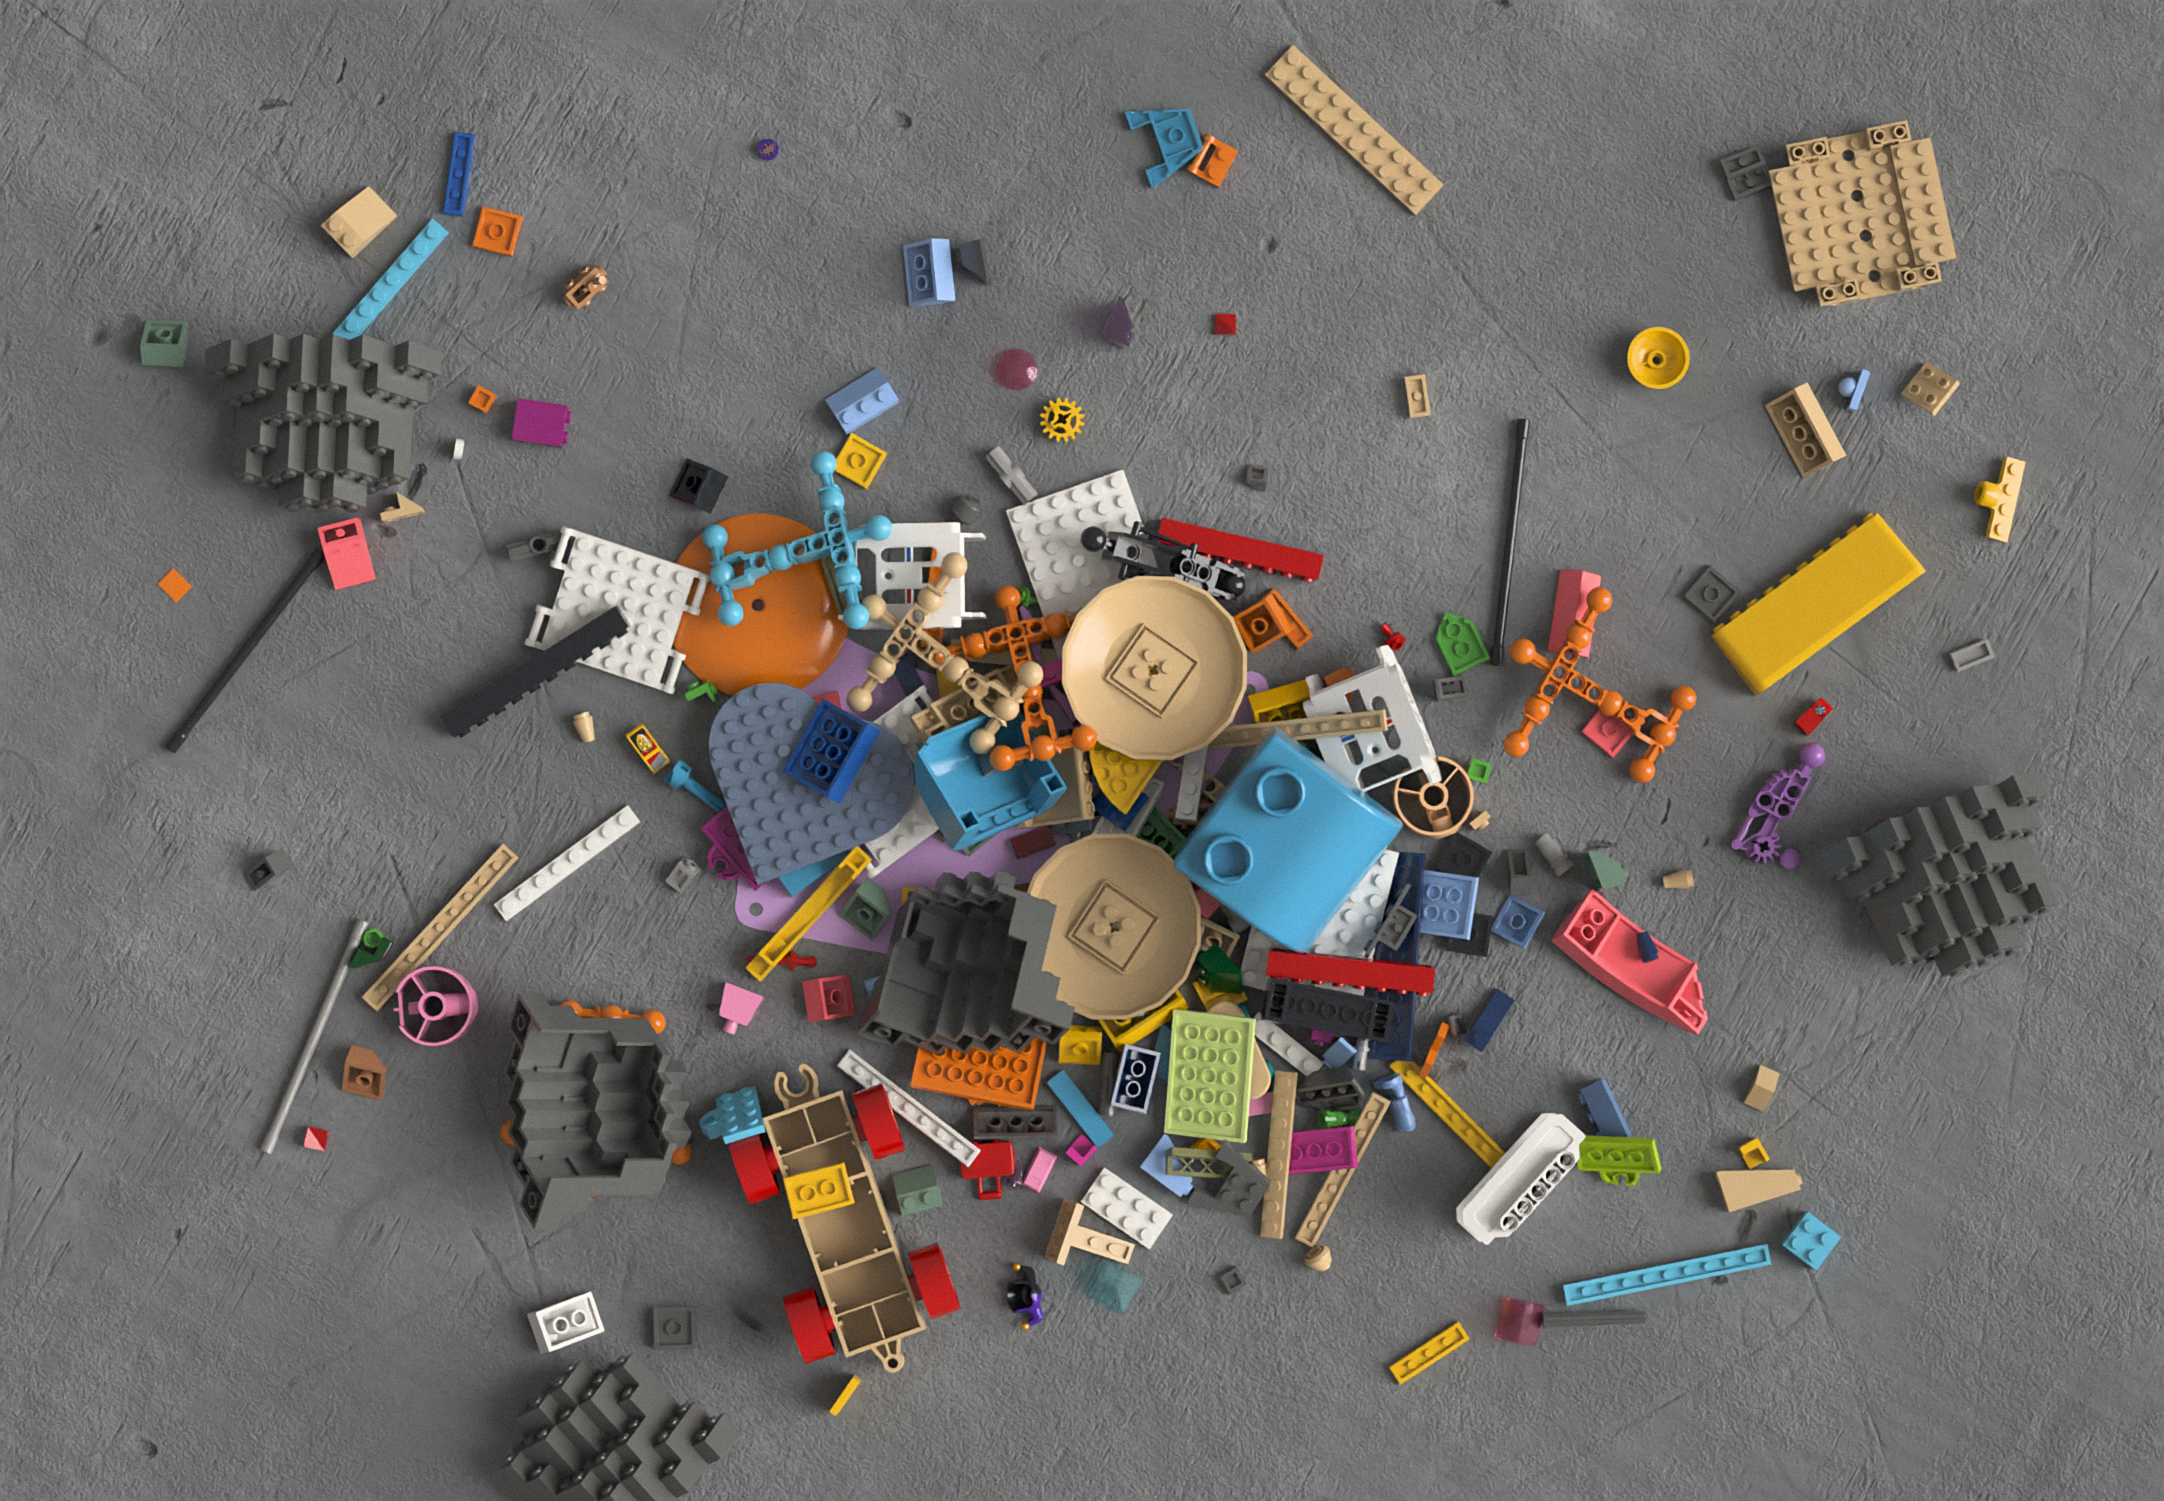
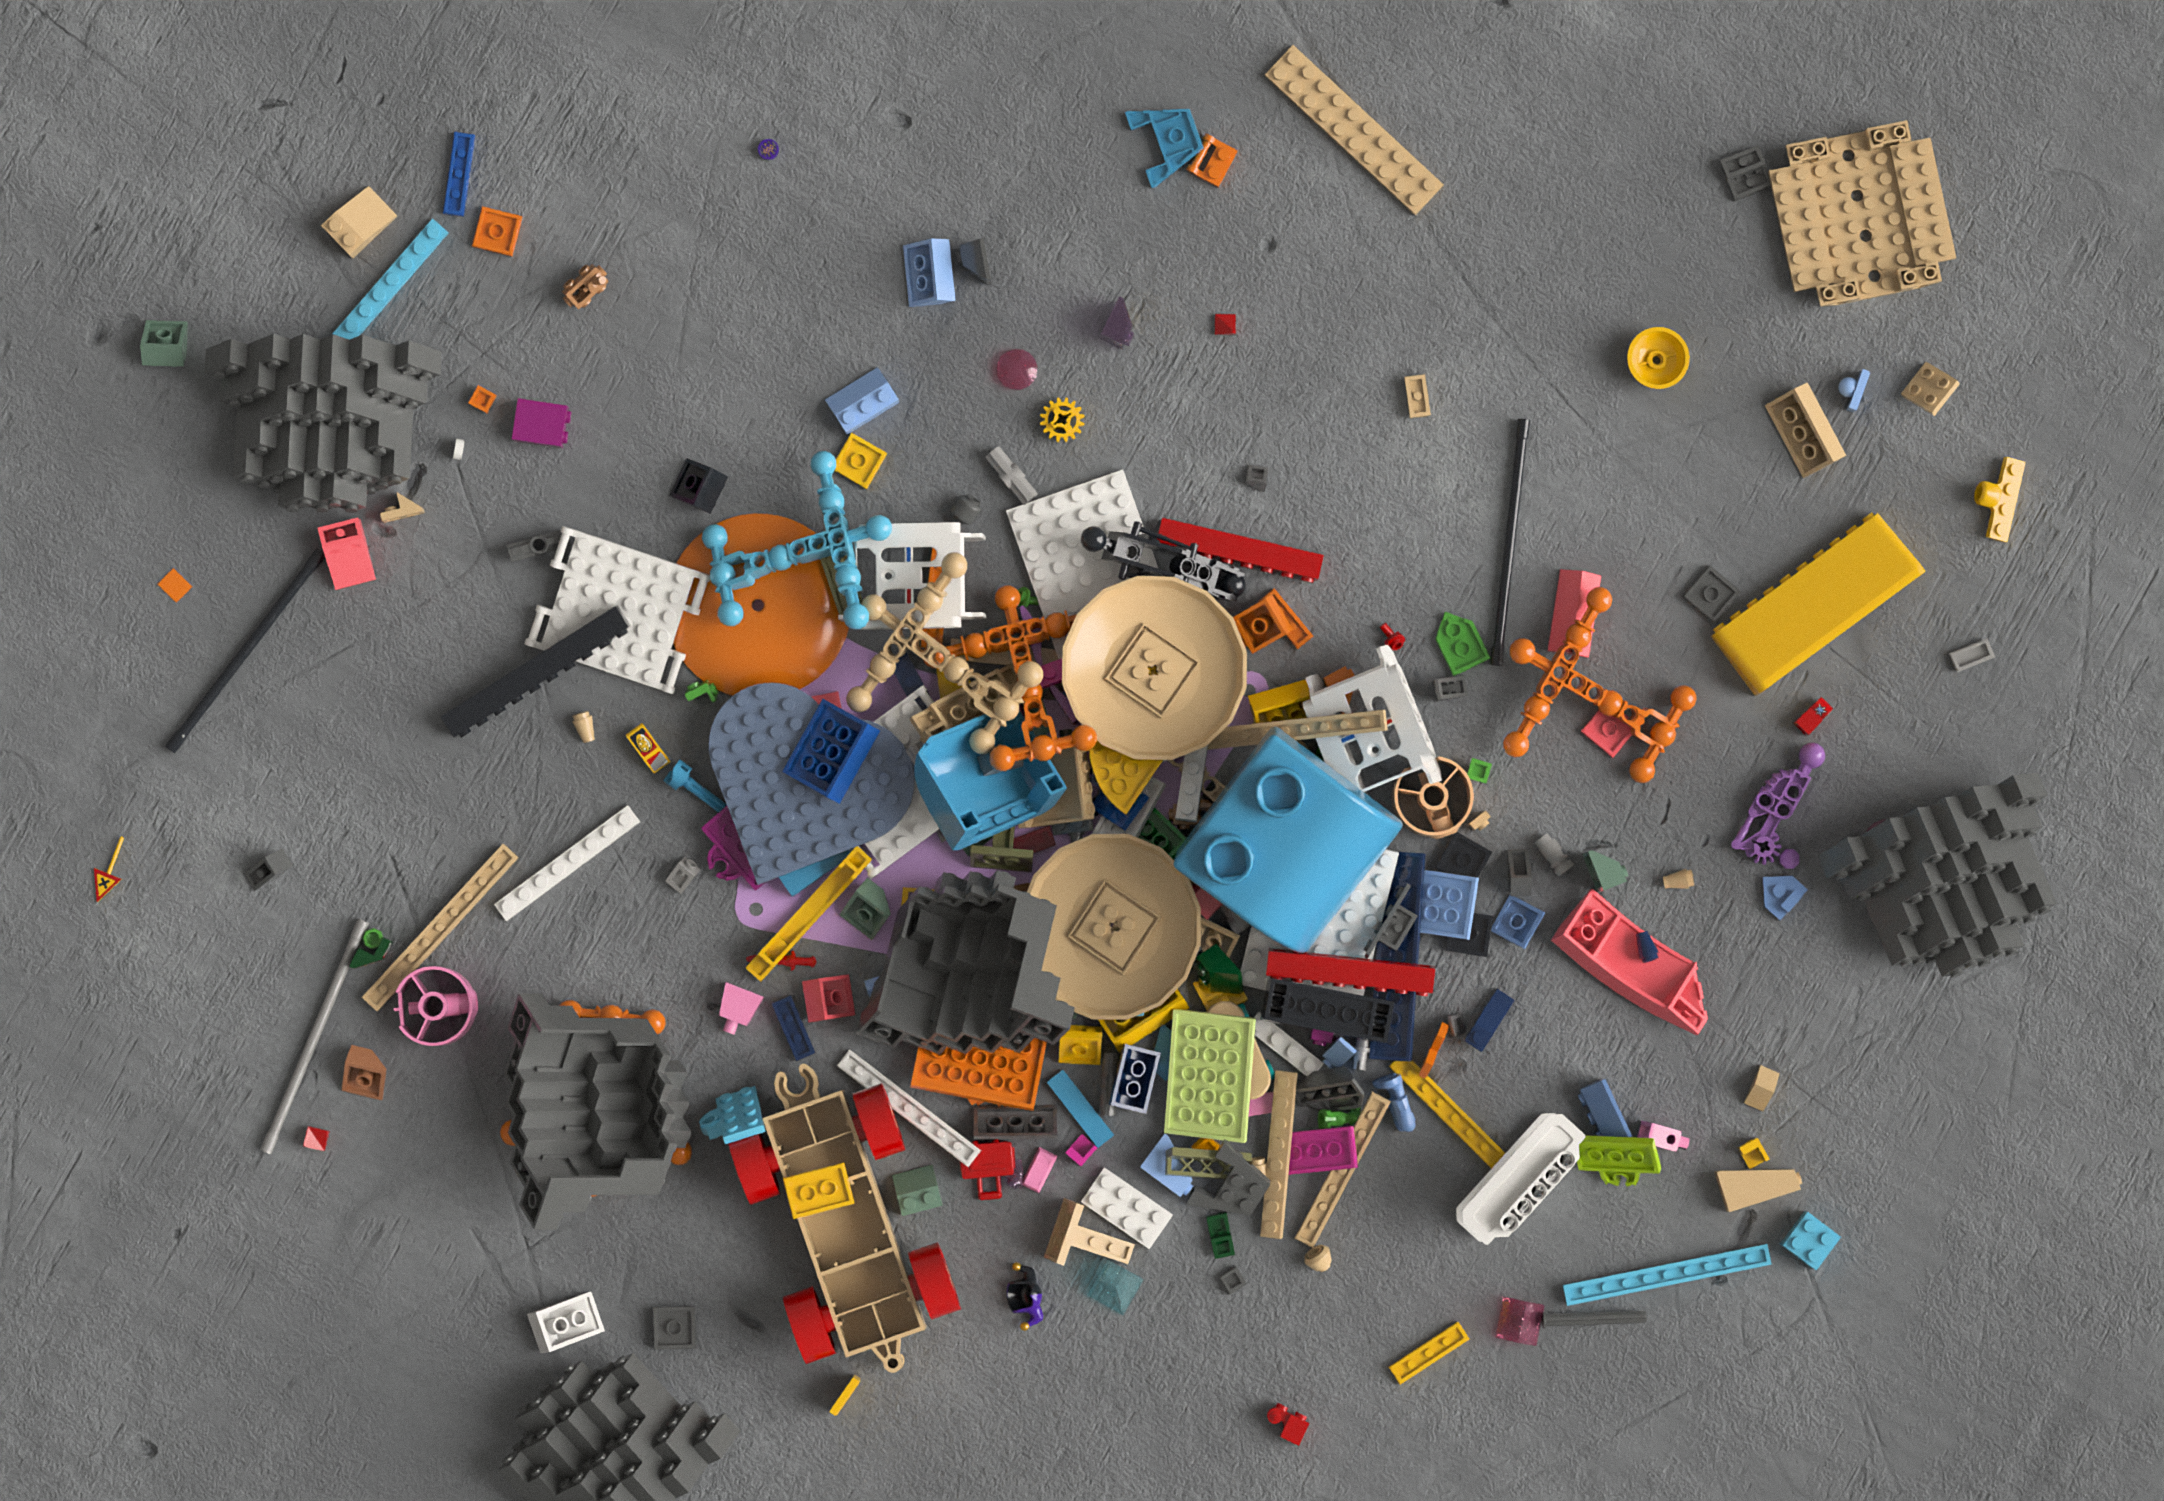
(105, 881): none -> piece
(793, 1028): none -> dark blue plate
(1002, 854): none -> olive piece
(1220, 1235): none -> dark green slope
(1294, 1424): none -> red brick
(1660, 1133): none -> bright pink torso
(1781, 894): none -> medium blue plate

